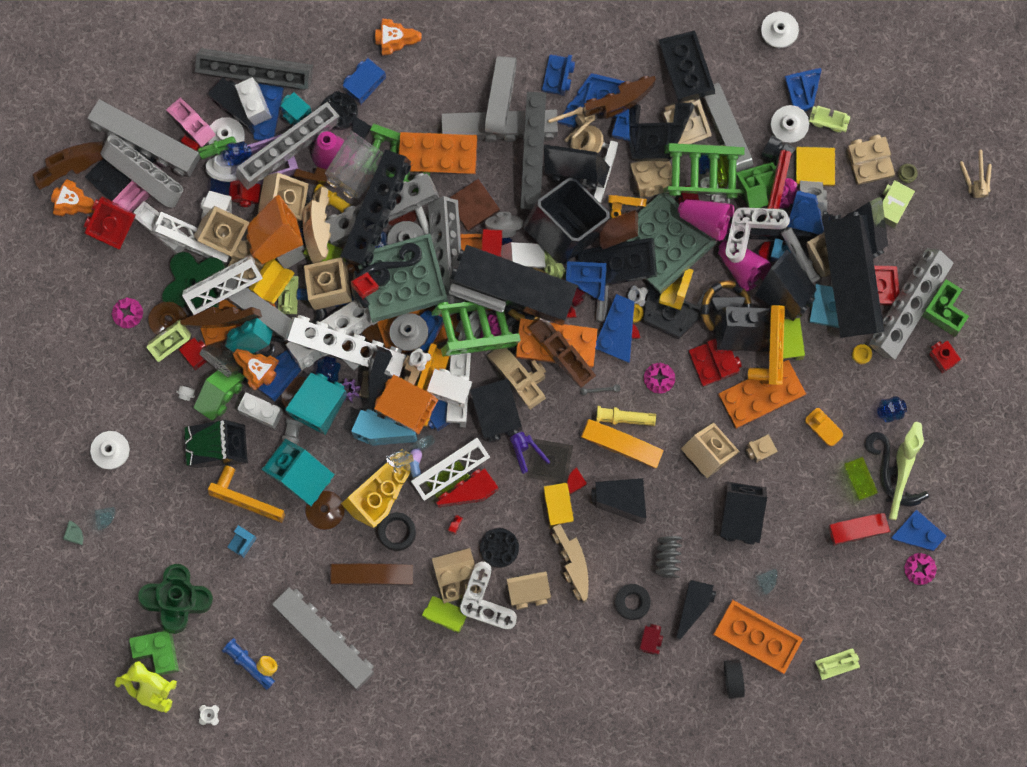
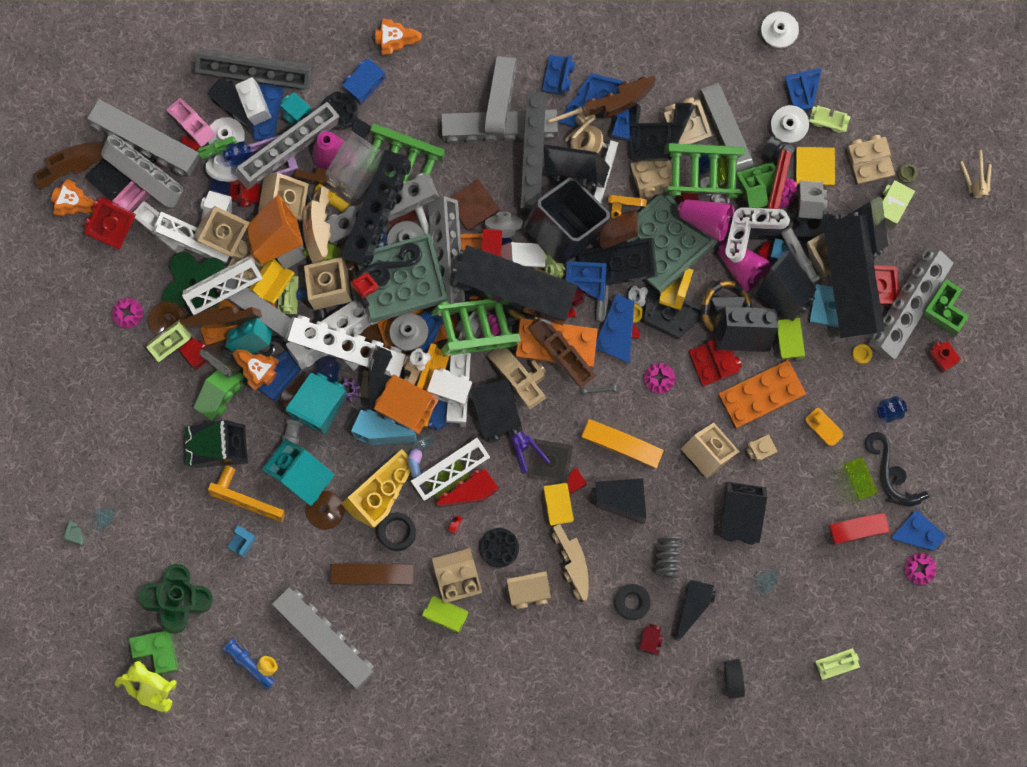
(118, 454): white piece -> none
(185, 393): white plate -> none
(204, 710): white plate -> none
(260, 410): white brick -> none
(400, 459): clear tile -> none
(440, 152): orange plate -> none
(476, 600): white beam -> none
(477, 298): light grey axle -> none
(617, 416): light yellow pin -> none
(686, 66): black plate -> none
(758, 637): orange plate -> none
(775, 371): light orange piece -> none
(806, 214): blue wing -> none
(905, 460): yellowish green animal -> none

